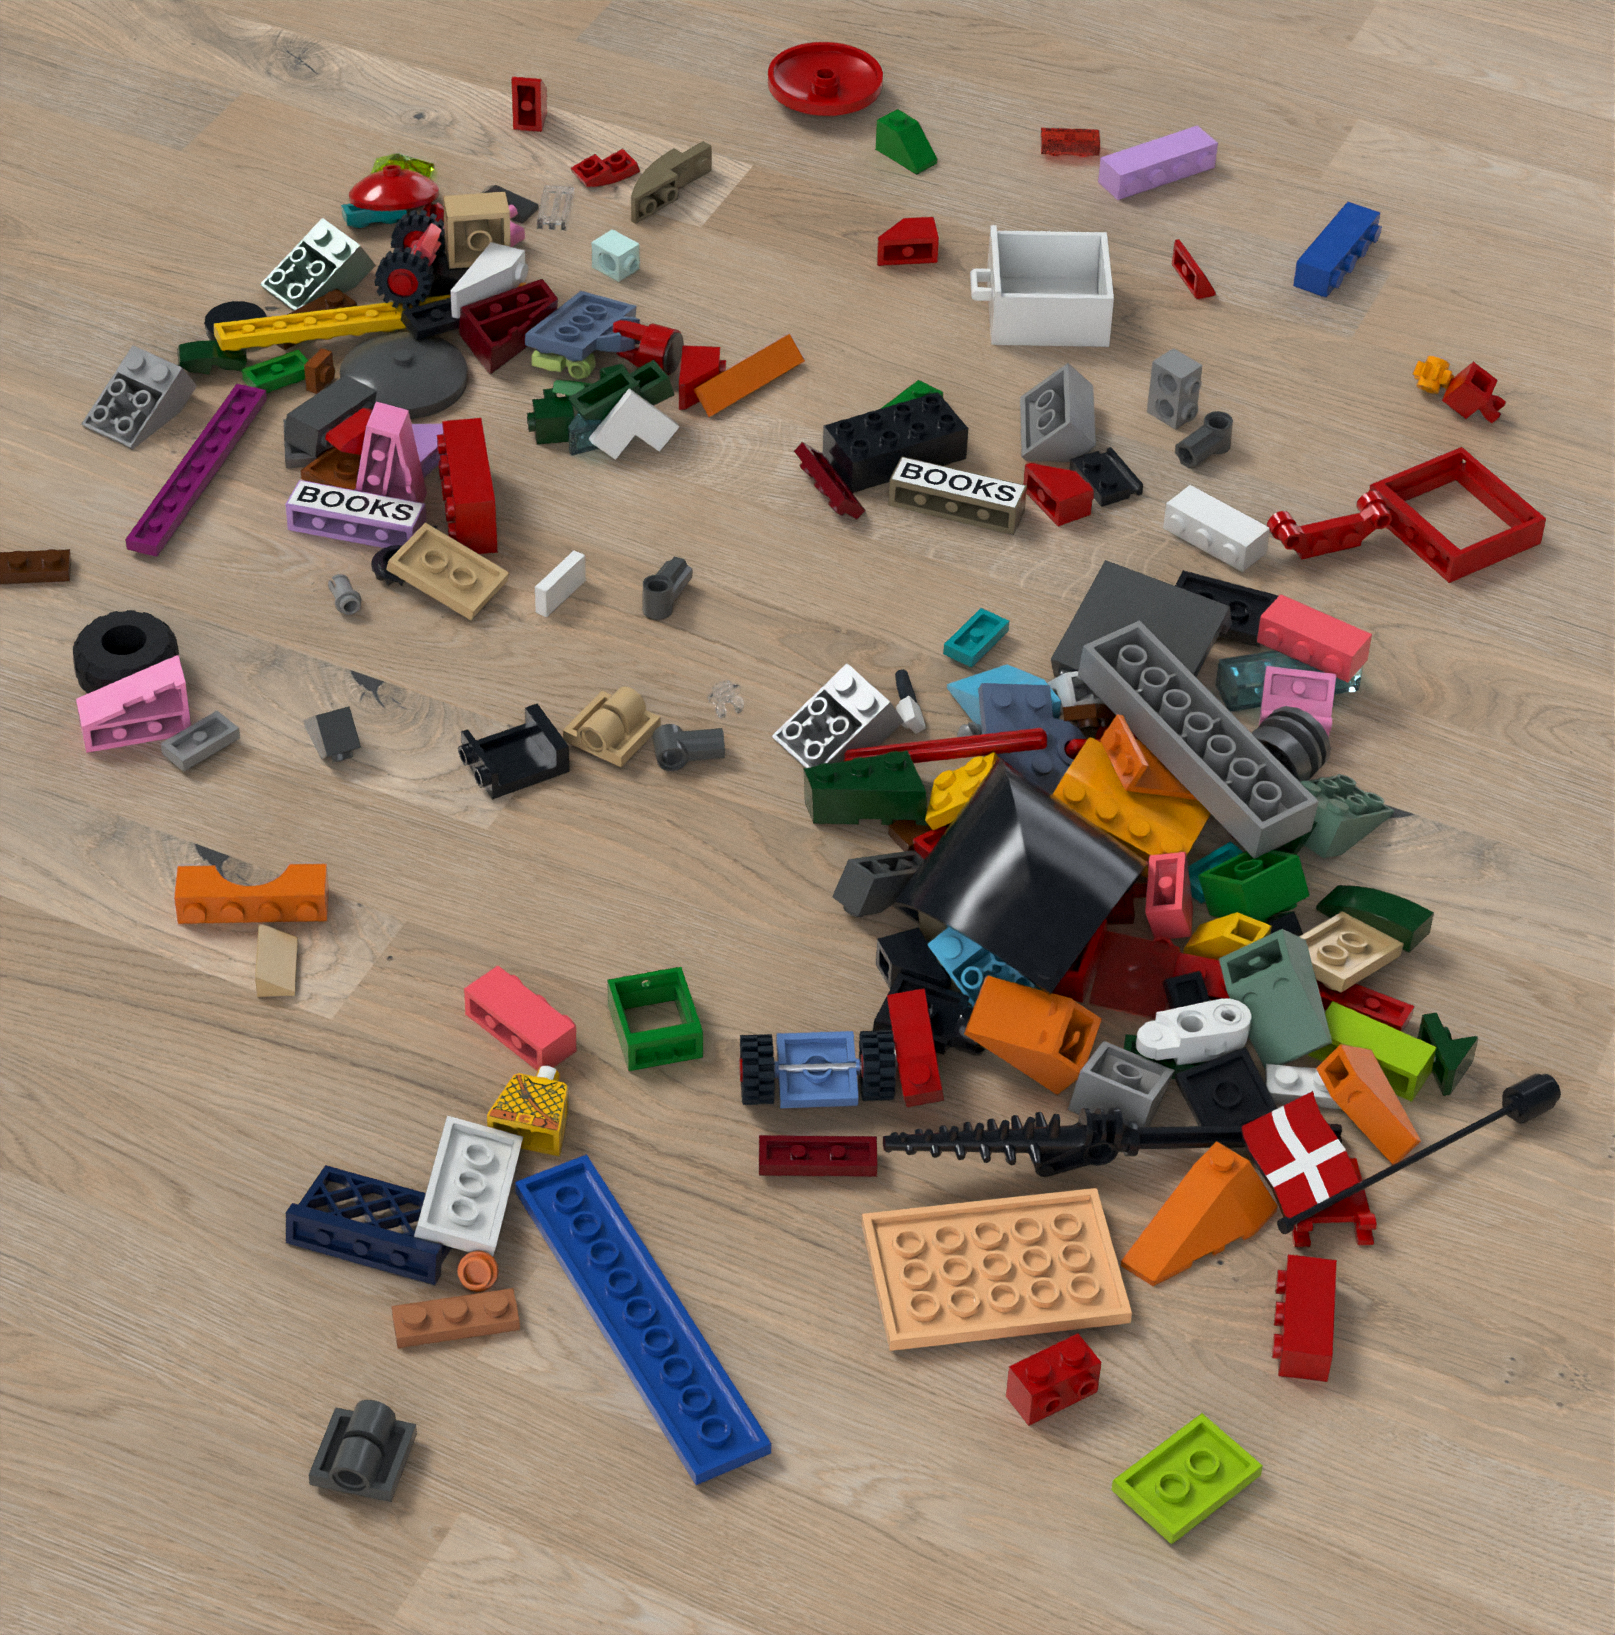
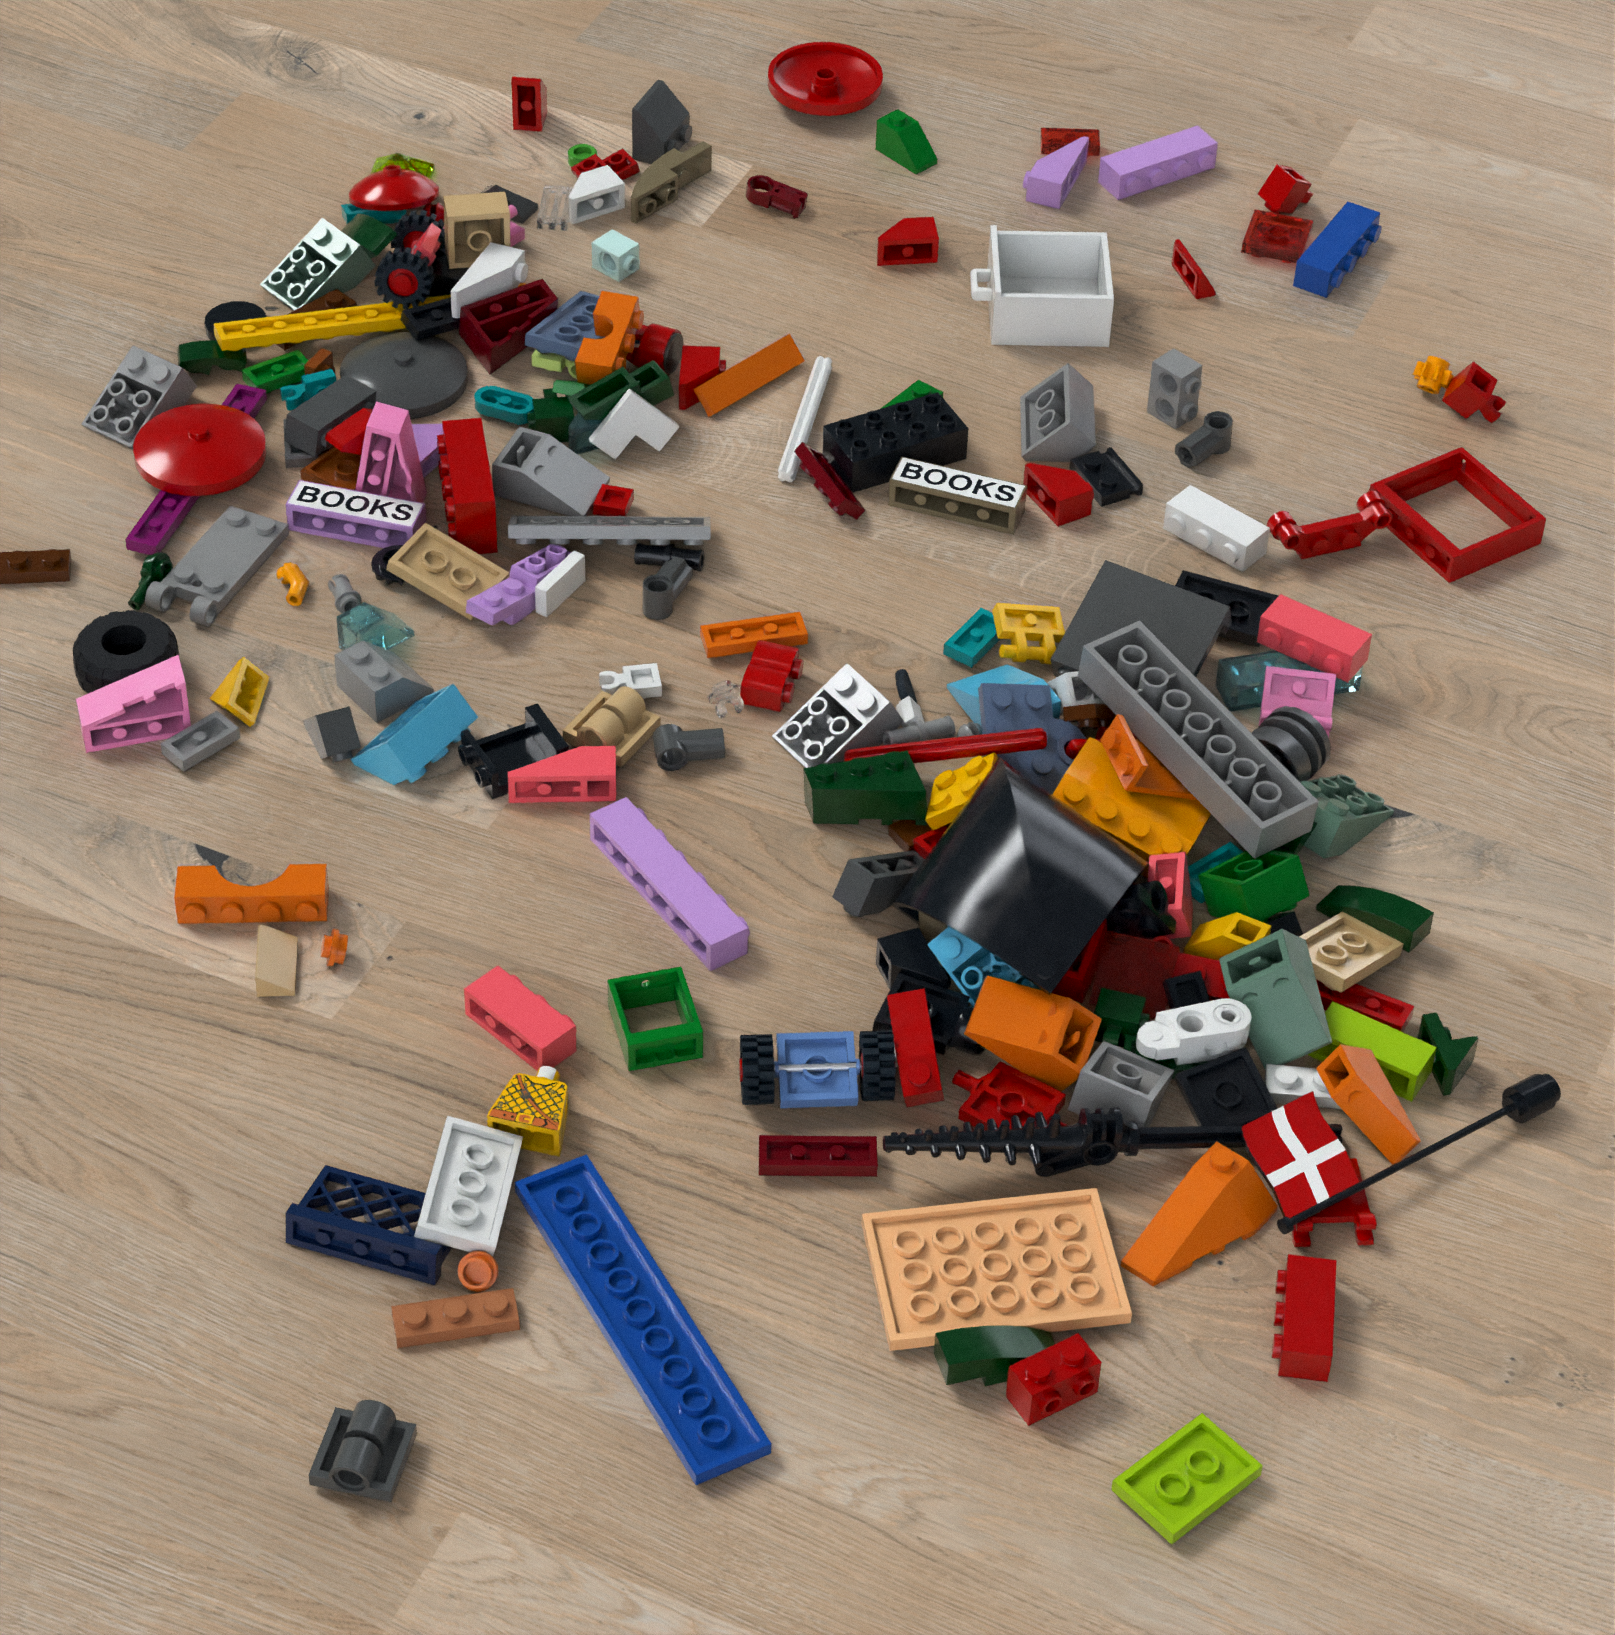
(154, 569): none -> dark green plate
(199, 449): none -> red dish
(219, 564): none -> light grey hinge
(242, 691): none -> yellow slope
(295, 577): none -> light orange arm
(311, 385): none -> teal plate
(334, 947): none -> orange plate
(369, 233): none -> dark green slope
(371, 625): none -> clear light blue slope
(378, 680): none -> light grey slope
(417, 737): none -> medium azure slope
(503, 404): none -> teal plate
(515, 596): none -> lavender slope
(546, 474): none -> light grey slope
(571, 776): none -> coral slope
(579, 153): none -> bright green tile
(596, 194): none -> white slope
(596, 528): none -> light grey plate
(613, 501): none -> red plate
(617, 320): none -> orange arch
(641, 678): none -> white plate
(659, 124): none -> dark grey slope
(659, 555): none -> black pin
(669, 883): none -> lavender brick
(743, 635): none -> orange plate
(771, 676): none -> red brick
(778, 196): none -> dark red piece
(805, 418): none -> white axle
(920, 731): none -> light grey pin
(986, 1351): none -> dark green slope
(1006, 1094): none -> red plate
(1028, 623): none -> yellow plate
(1056, 173): none -> lavender slope
(1120, 1015): none -> dark green brick
(1142, 912): none -> black plate
(1277, 236): none -> clear red plate
(1285, 190): none -> red brick

